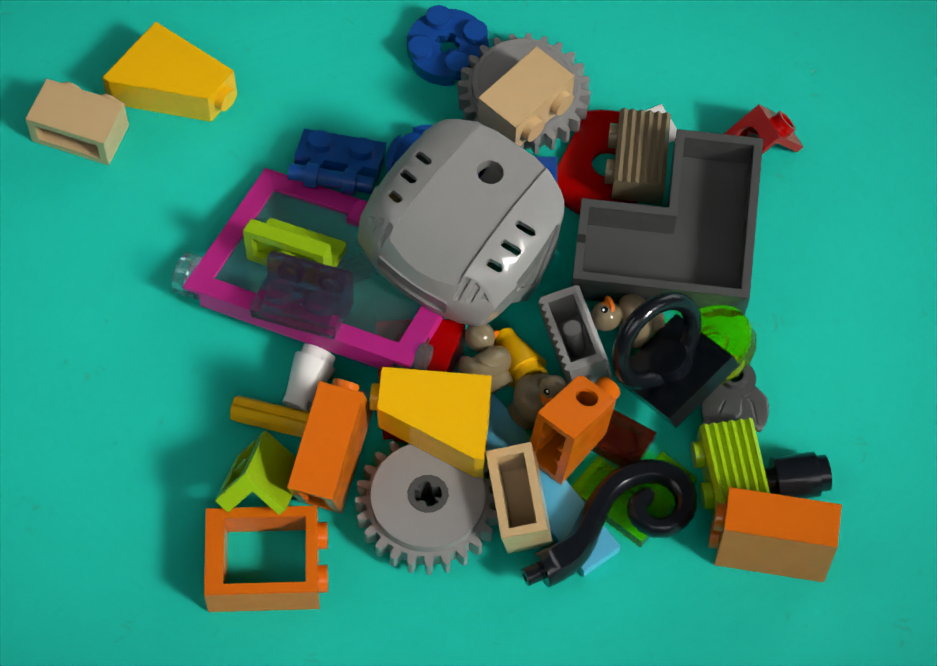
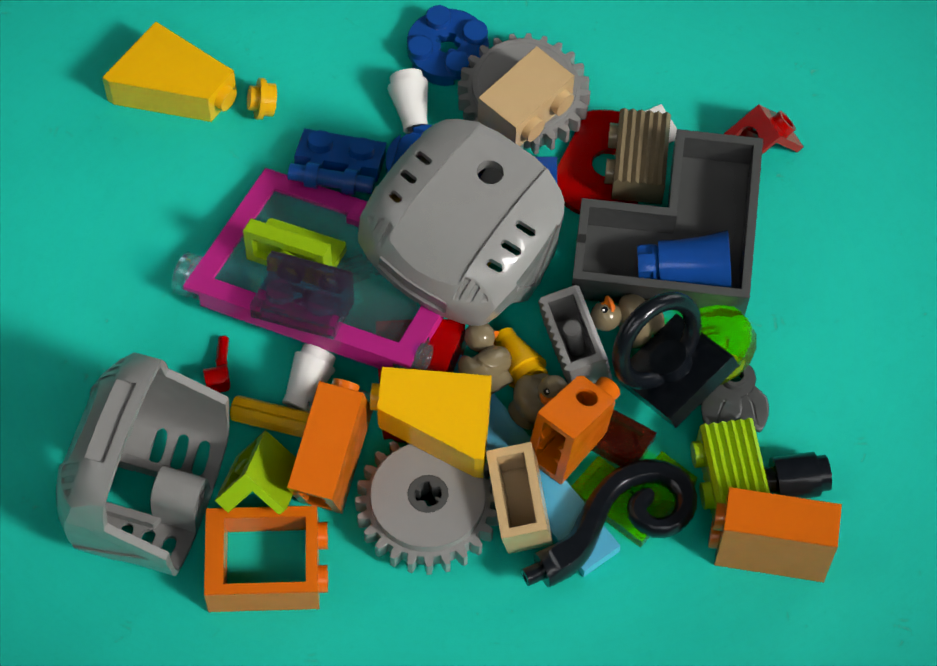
(77, 121): tan brick -> none
(119, 431): none -> light grey piece
(218, 377): none -> red hand
(262, 99): none -> yellow plate
(410, 97): none -> white cone
(688, 260): none -> blue plant

